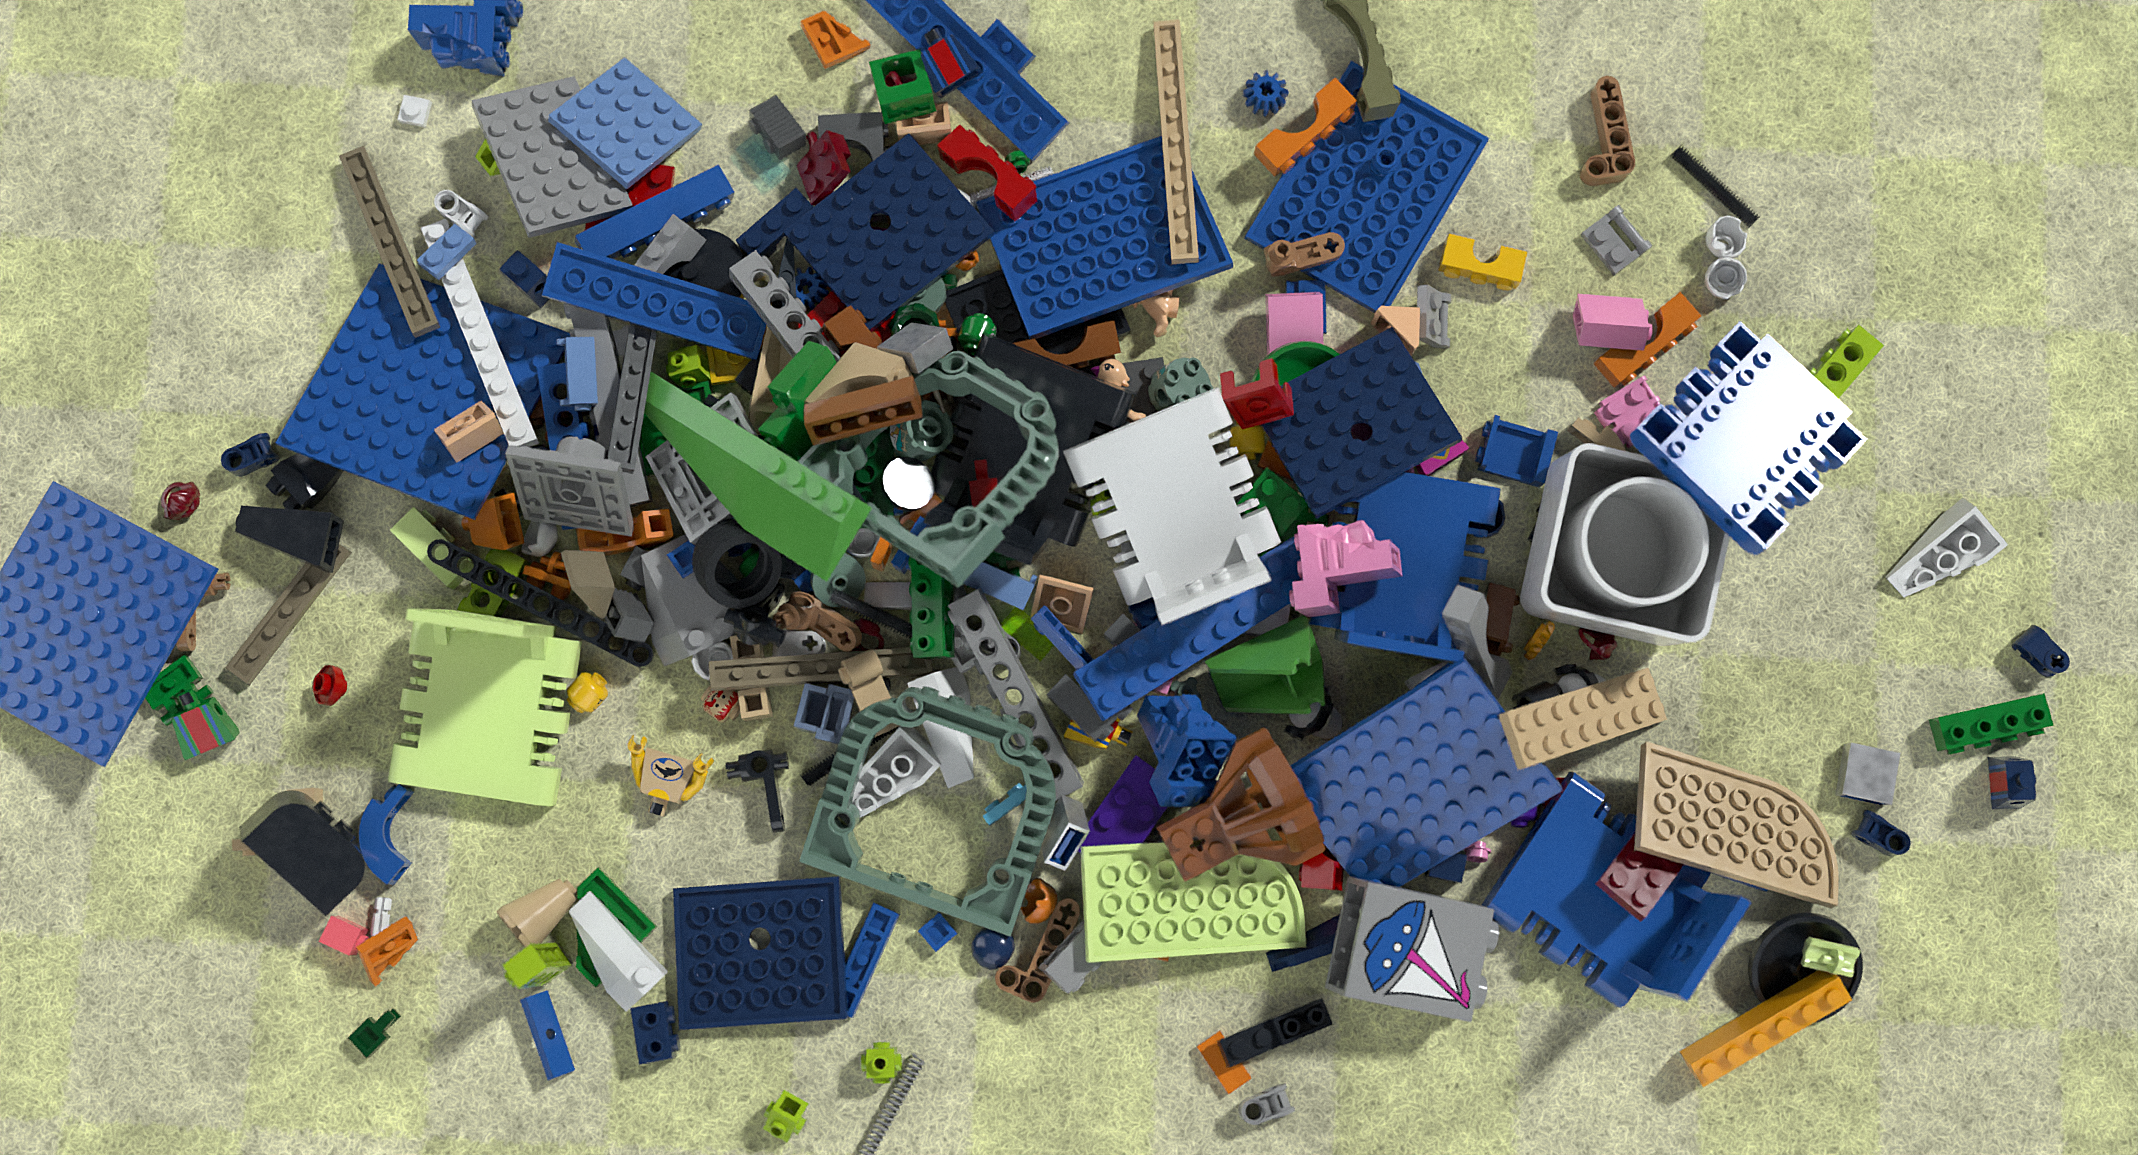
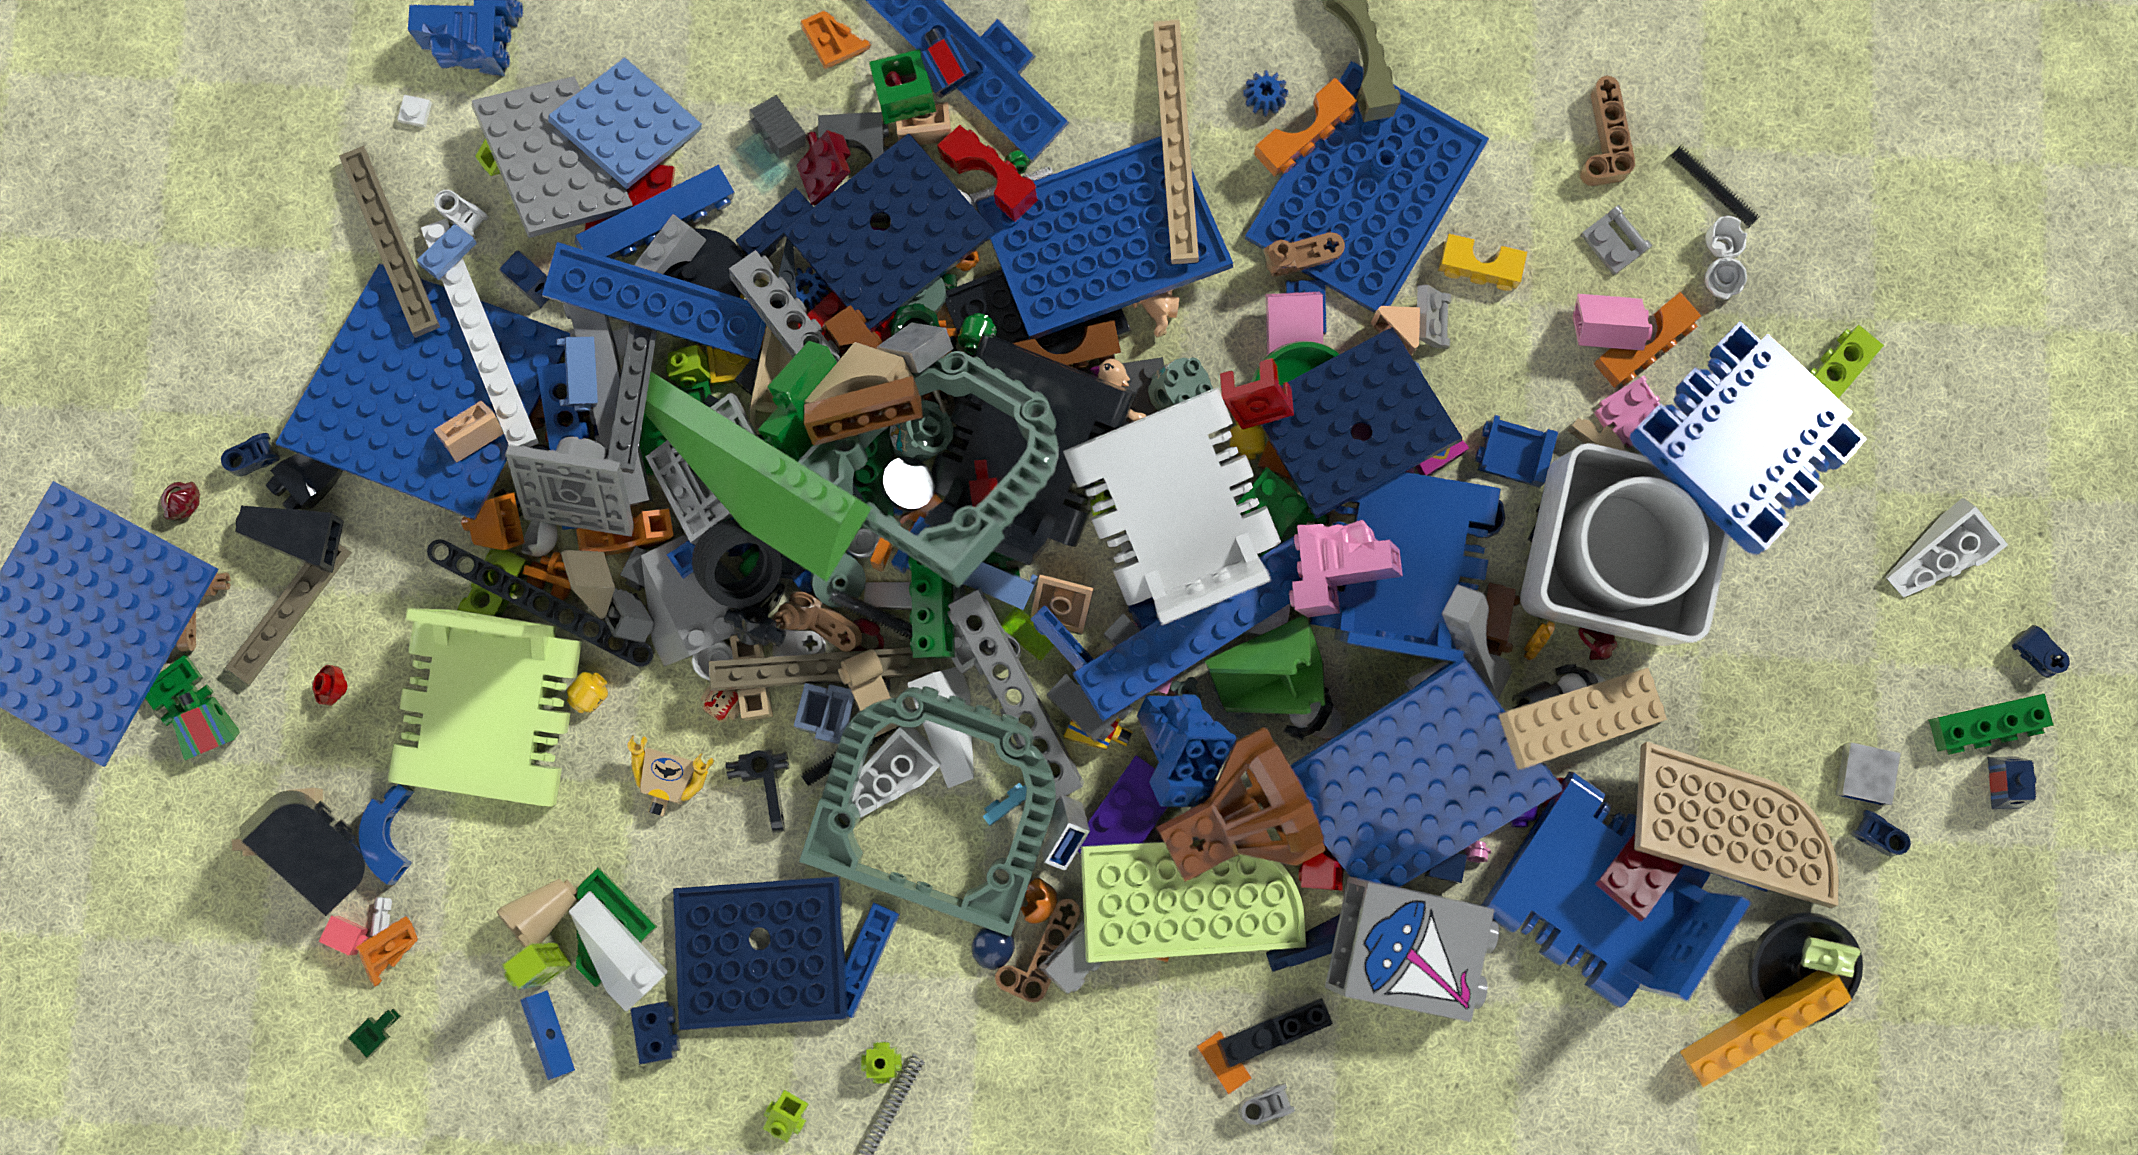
(417, 531): yellowish green brick -> none
(937, 932): blue plate -> none

